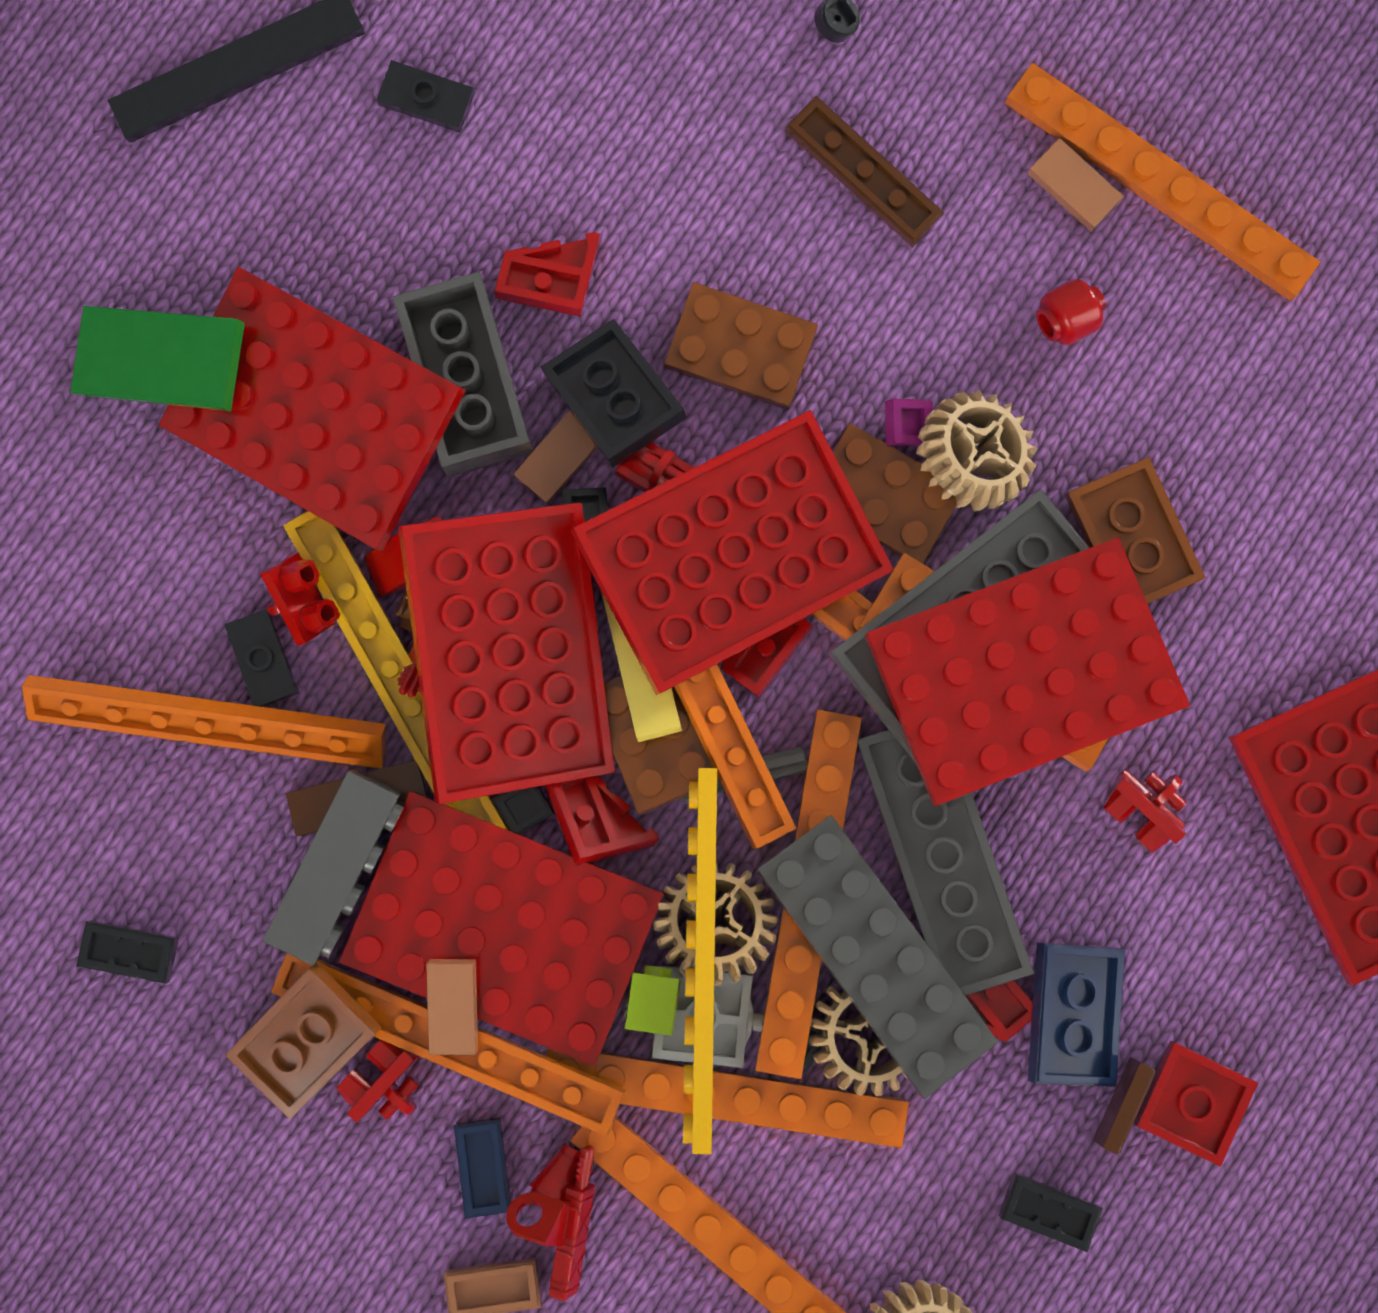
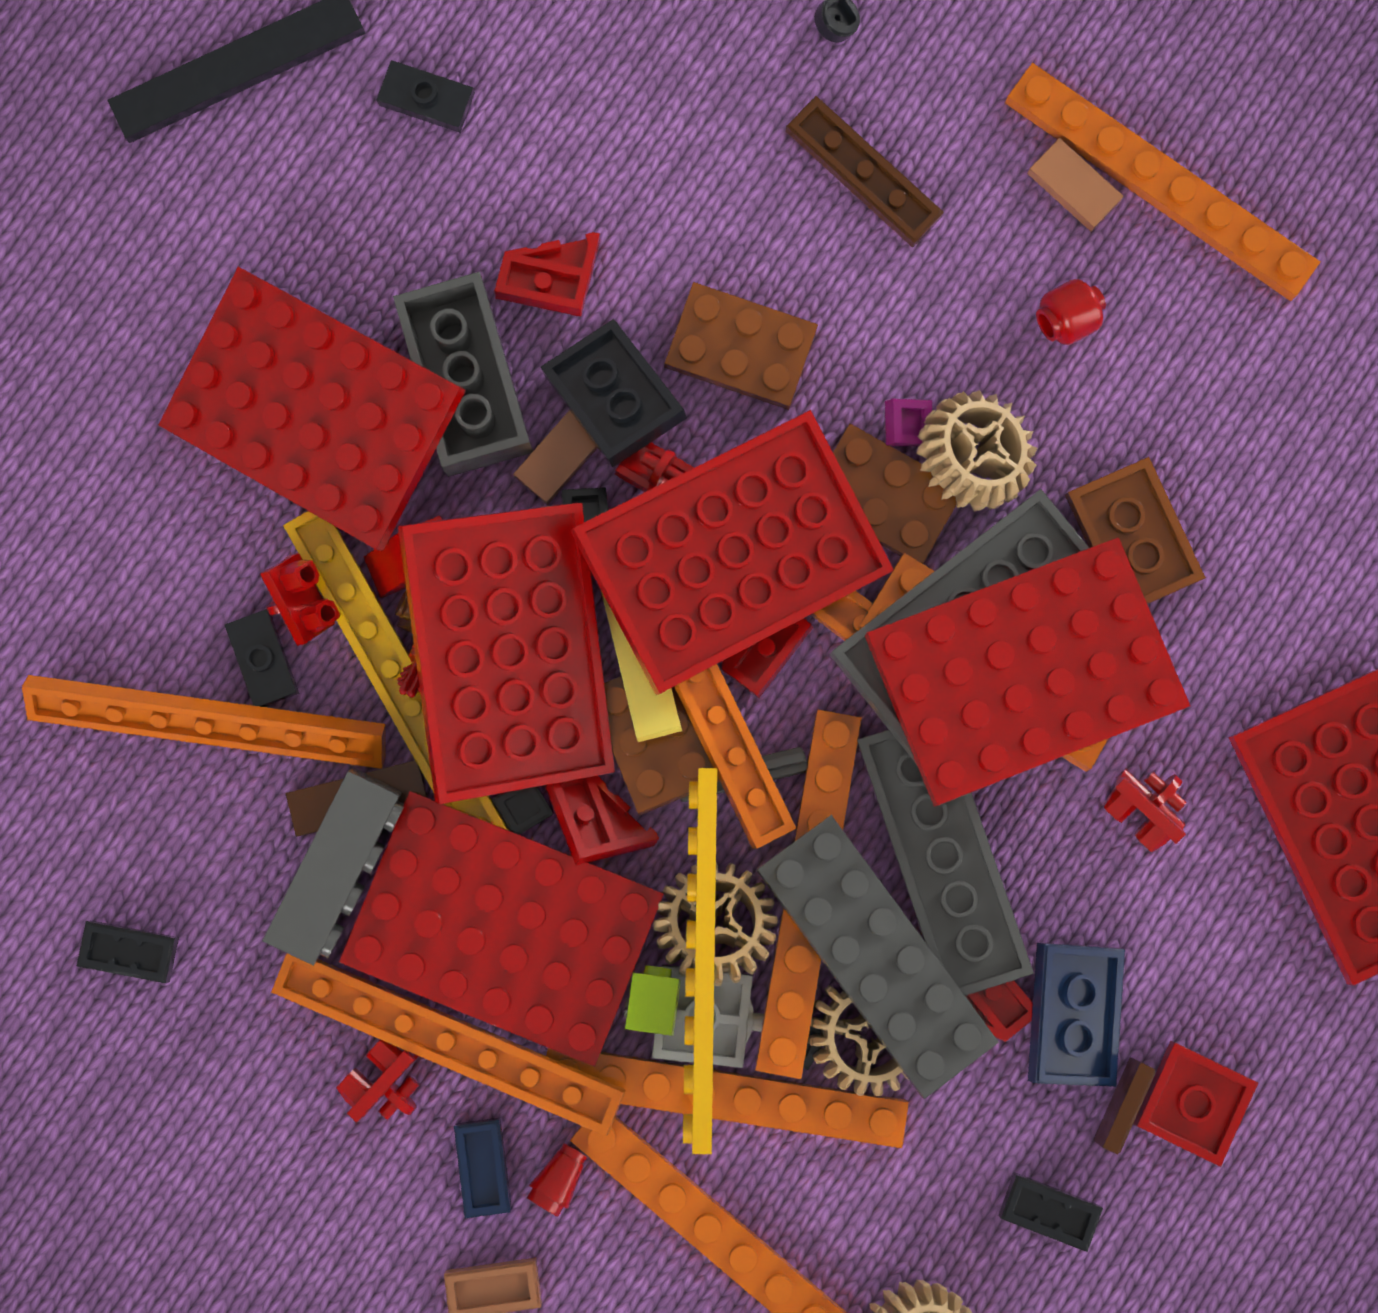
(157, 357): green tile -> none
(303, 1040): dark orange plate -> none
(452, 1006): nougat tile -> none
(561, 1225): red piece -> none

